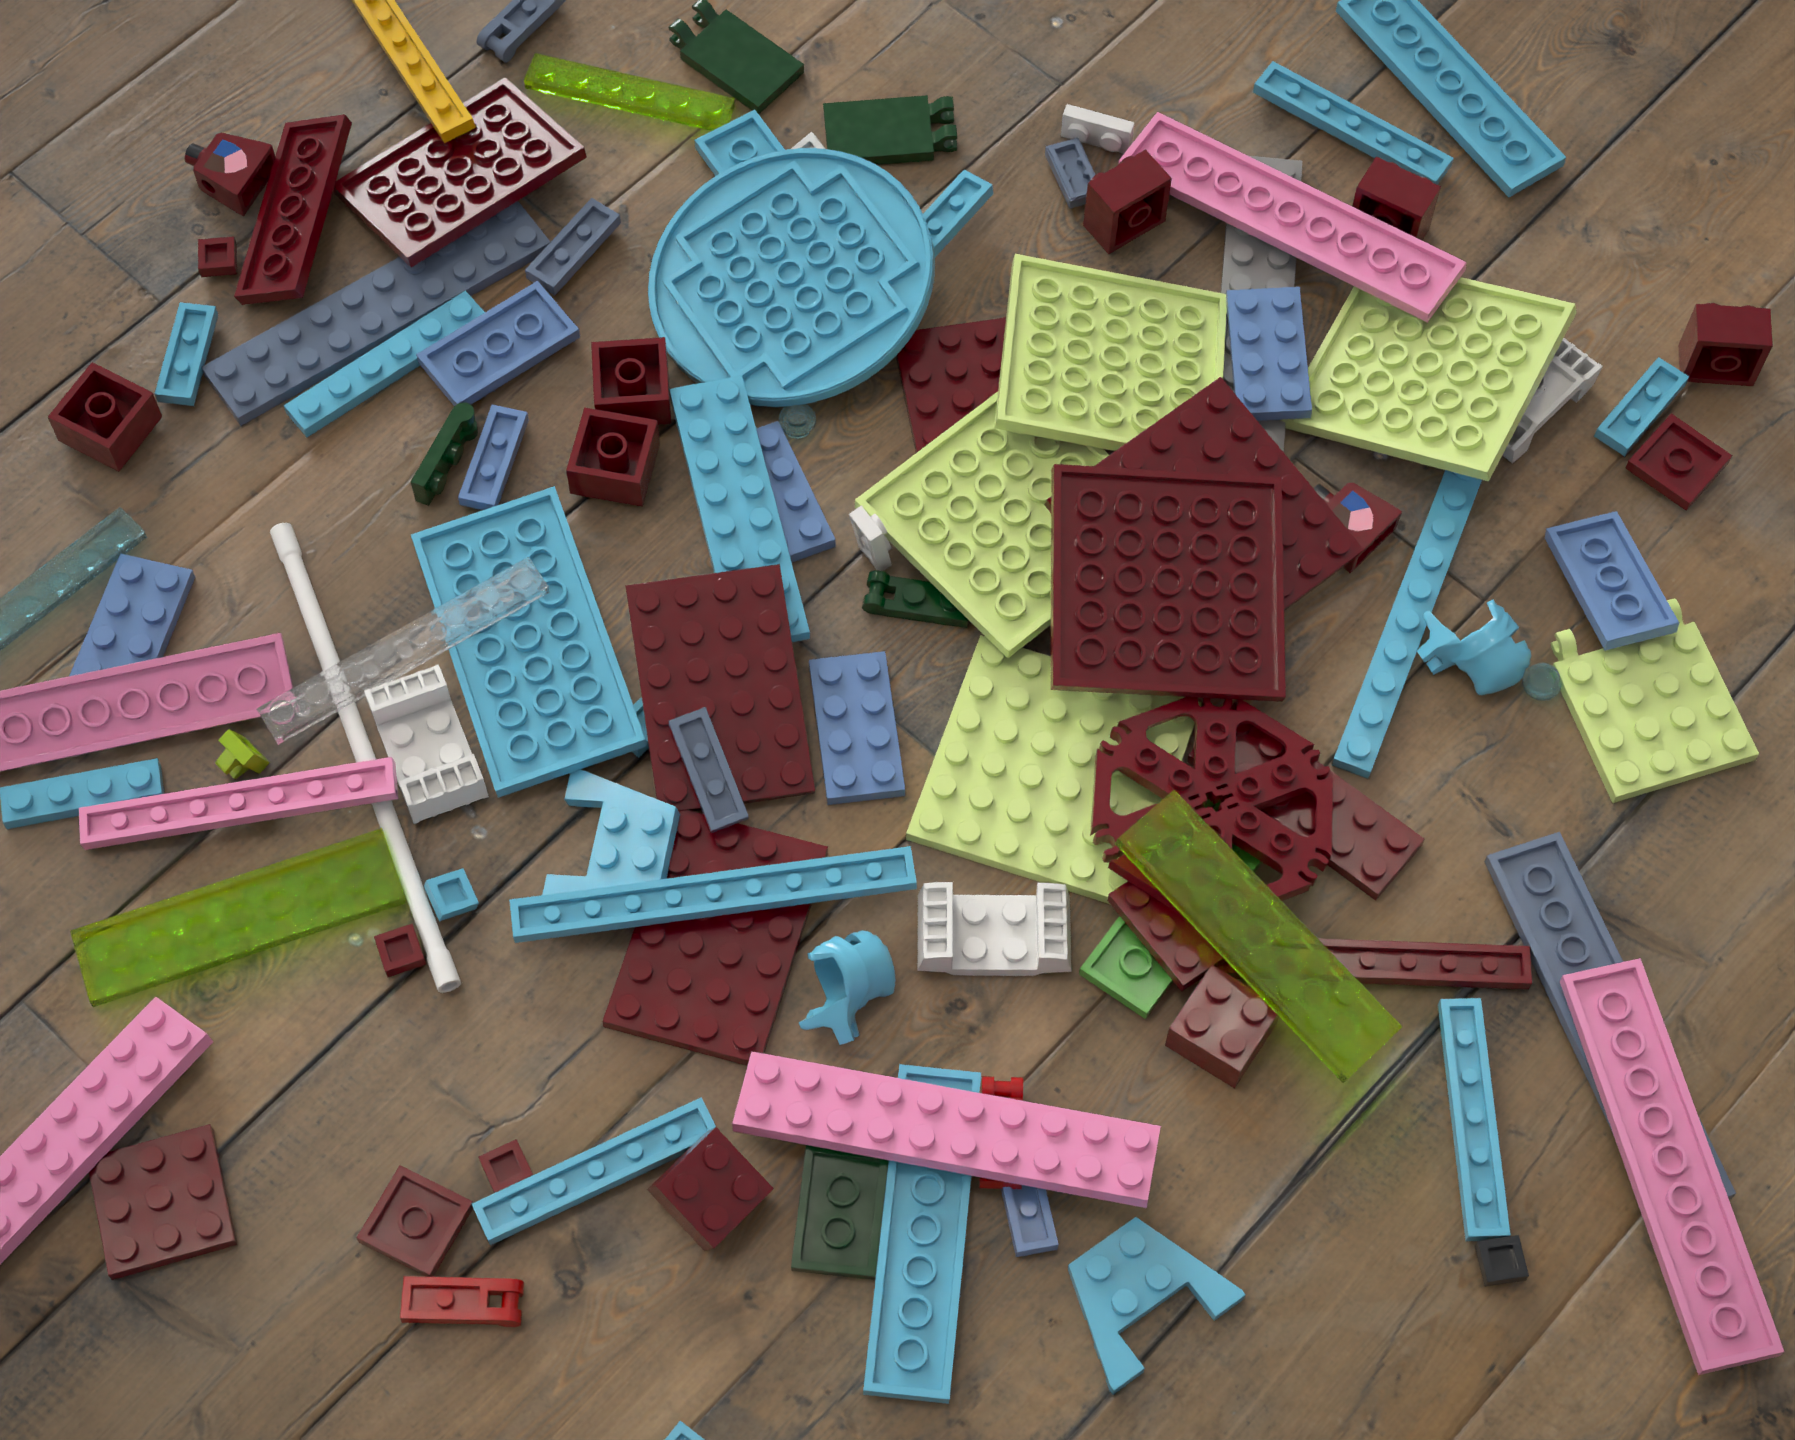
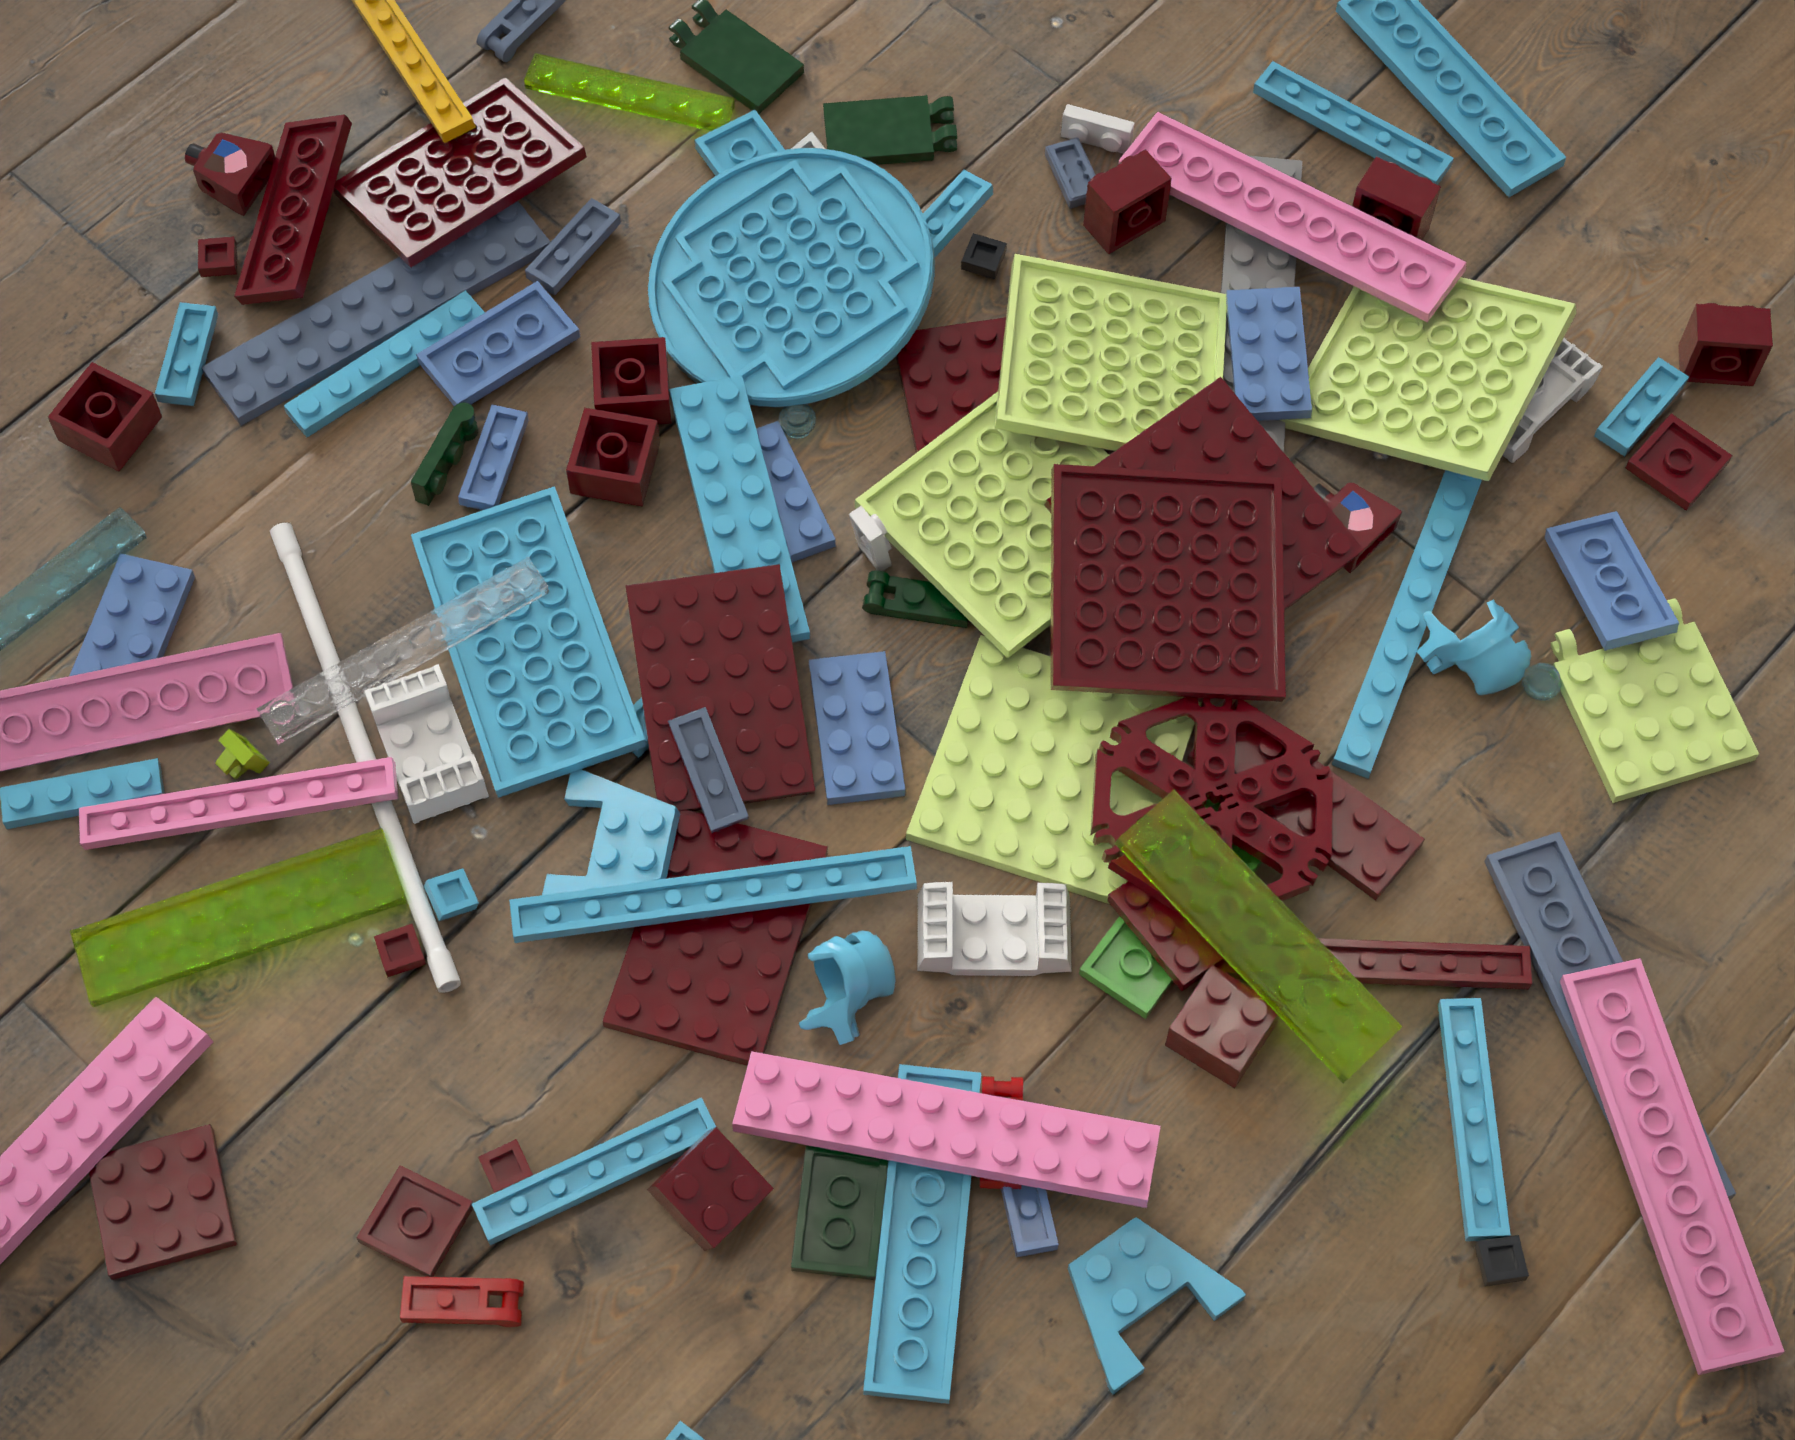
(983, 256): none -> black plate

